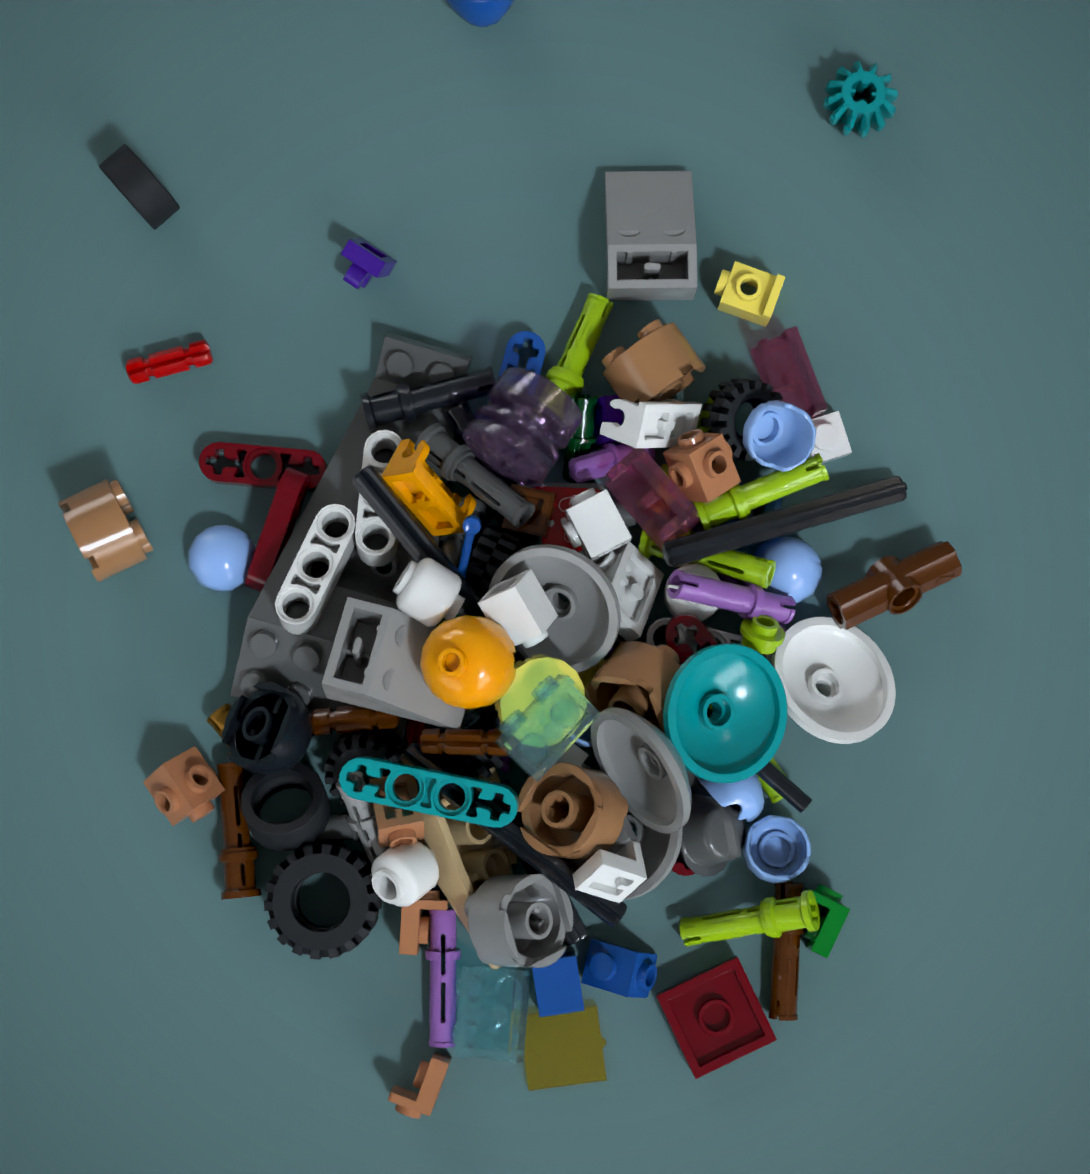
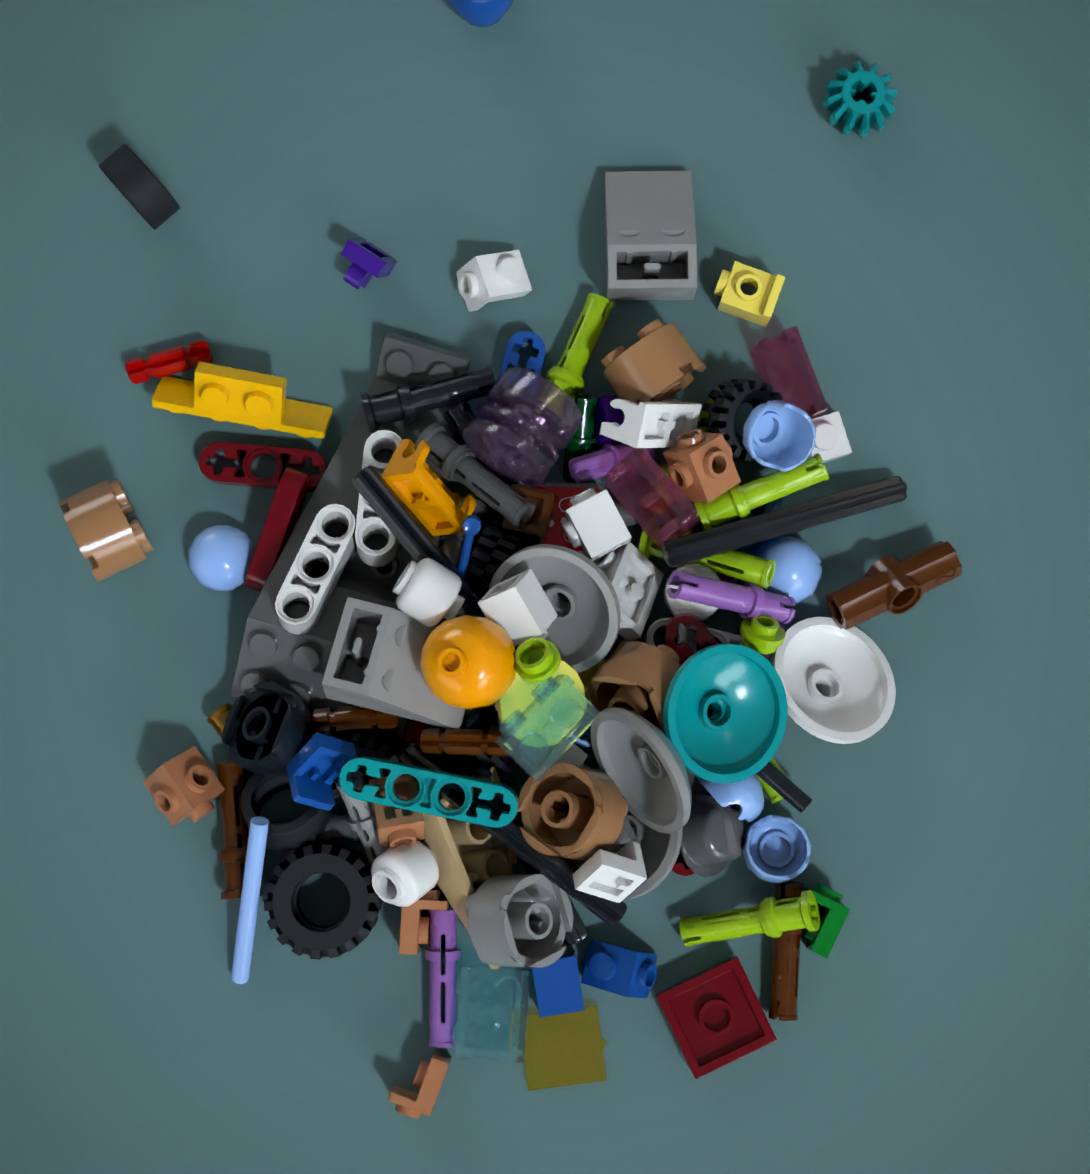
(242, 399): none -> yellow bracket
(249, 899): none -> light blue bar
(316, 768): none -> blue bracket
(493, 279): none -> white bracket
(537, 659): none -> lime plate

